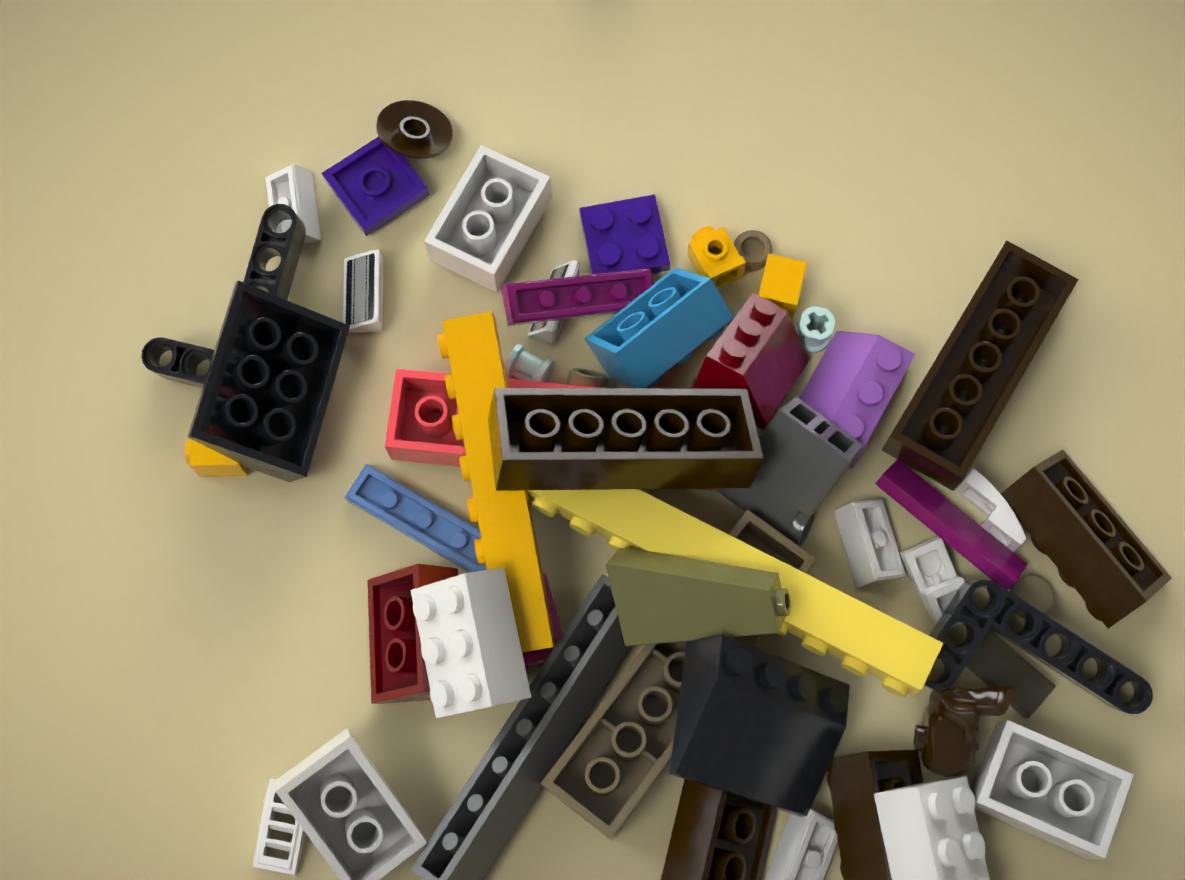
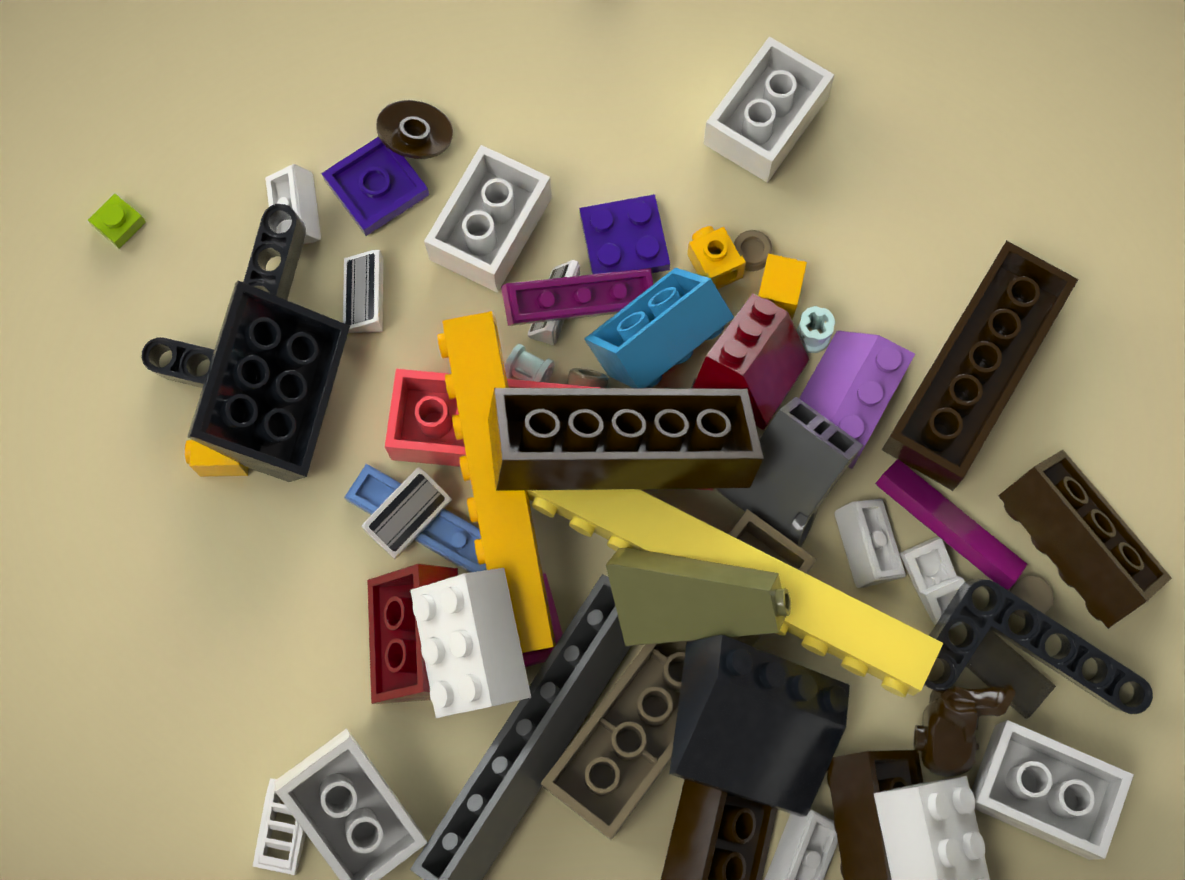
(116, 221): none -> lime plate
(406, 512): none -> slope
(768, 109): none -> white brick
(1000, 519): white slope -> none

